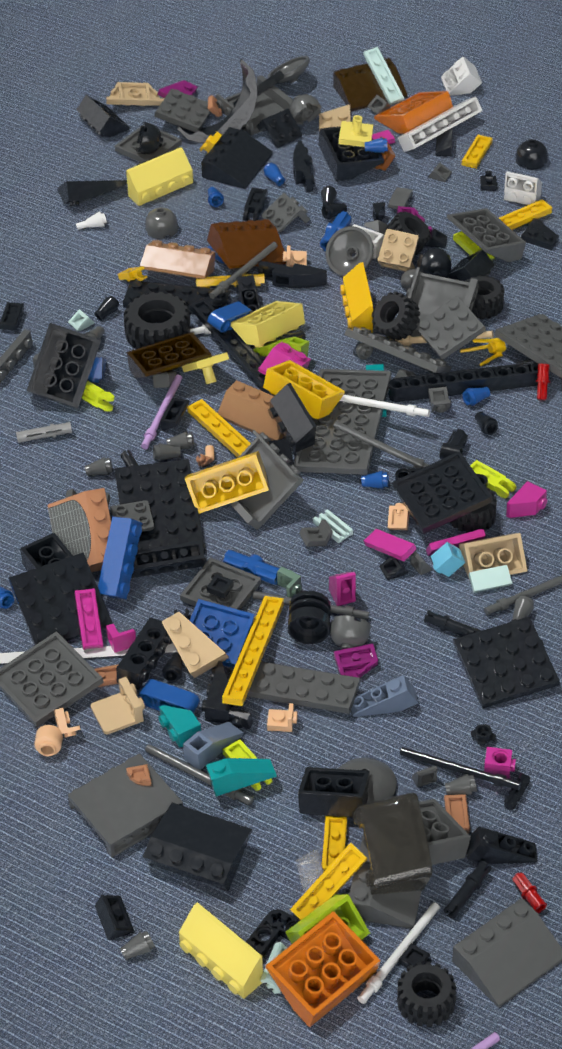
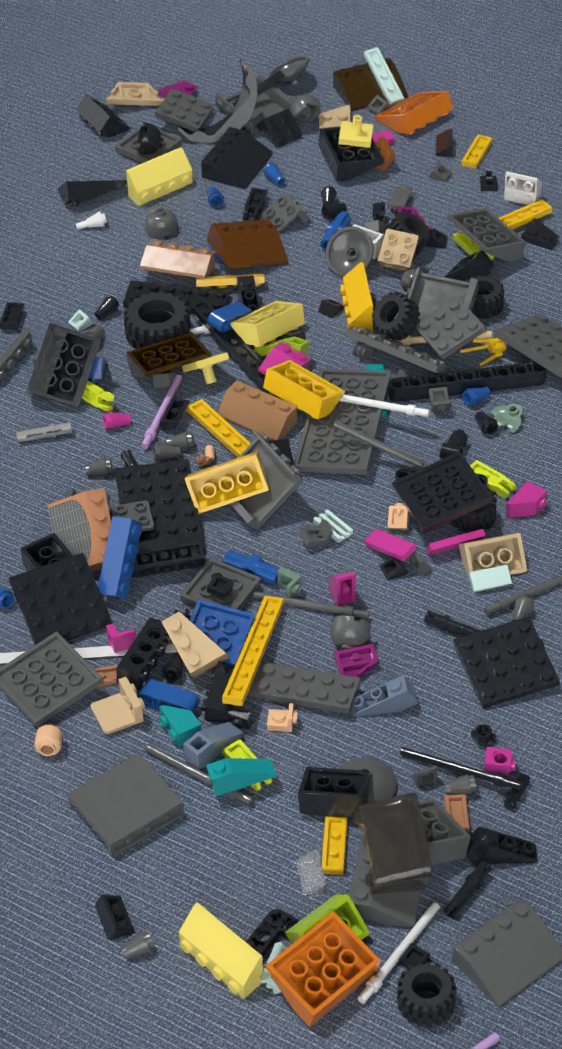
(62, 719): light nougat bracket -> none
(88, 619): dark pink tile -> none
(115, 420): none -> dark pink cone
(132, 274): yellow plate -> none
(139, 775): nougat tile -> none
(197, 846): black slope -> none
(210, 142): yellow plate -> none
(213, 107): nougat tile -> none
(224, 285): dark grey bar -> none
(293, 257): light nougat bracket -> none
(293, 277): black slope -> none
(293, 418): black slope -> none
(301, 167): black slope -> none
(309, 617): black wheel -> none
(330, 307): none -> black slope
(330, 881): yellow plate -> none
(376, 480): blue cone -> none
(378, 145): blue cone -> none
(435, 262): black cylinder -> none
(439, 124): white brick -> none
(447, 559): medium azure brick -> none
(461, 78): white slope -> none
(507, 418): none -> sand green plate
(529, 892): red axle -> none
(532, 154): black cylinder -> none
(542, 380): red axle -> none

